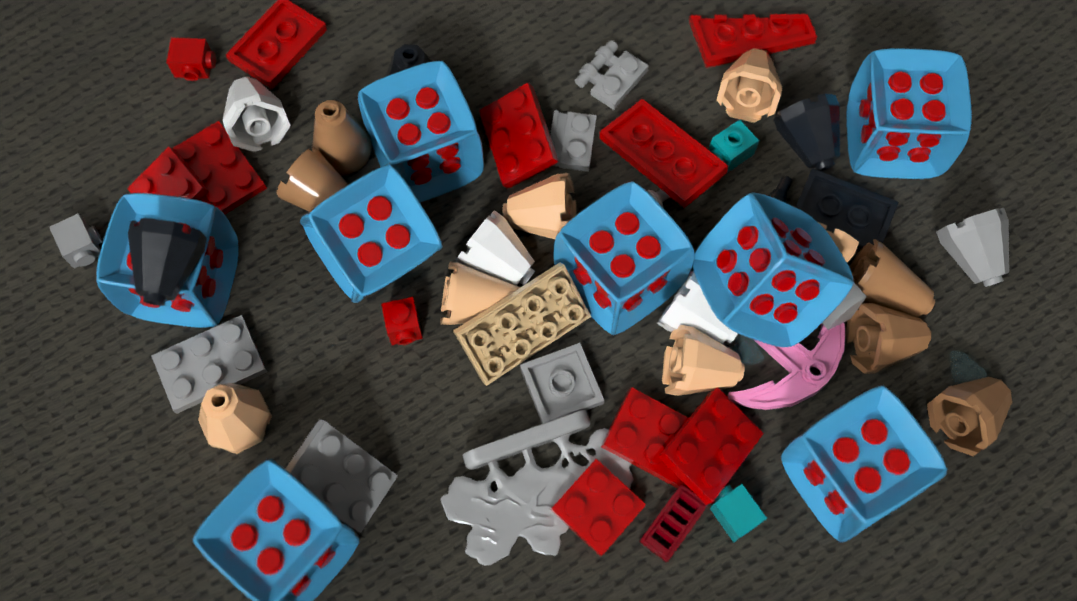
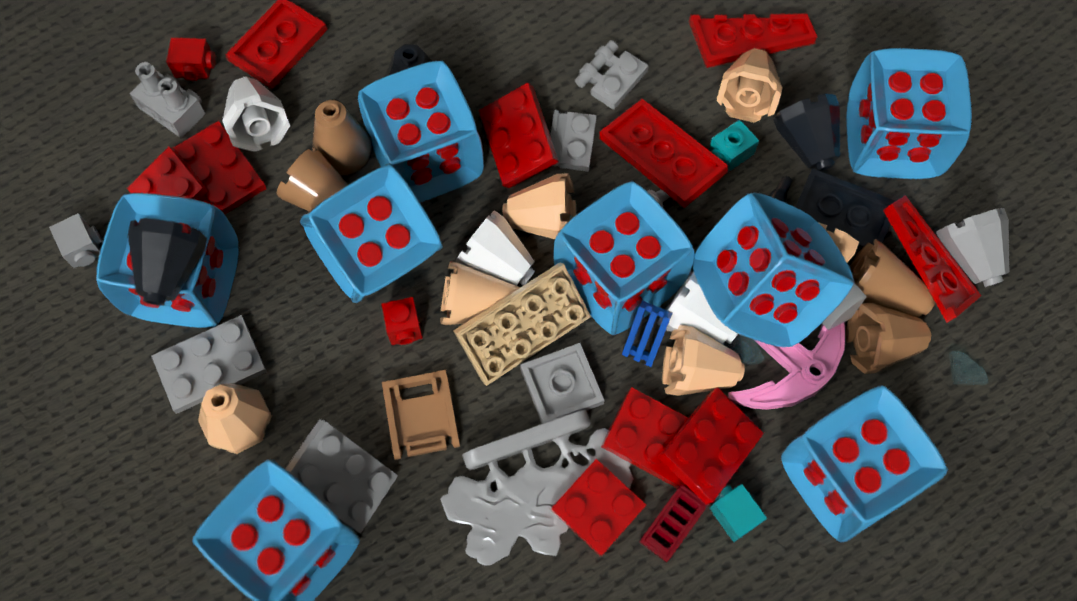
(166, 100): none -> light grey brick
(420, 421): none -> medium nougat container
(639, 352): none -> blue tile
(935, 265): none -> red wing
(971, 413): medium nougat cone -> none

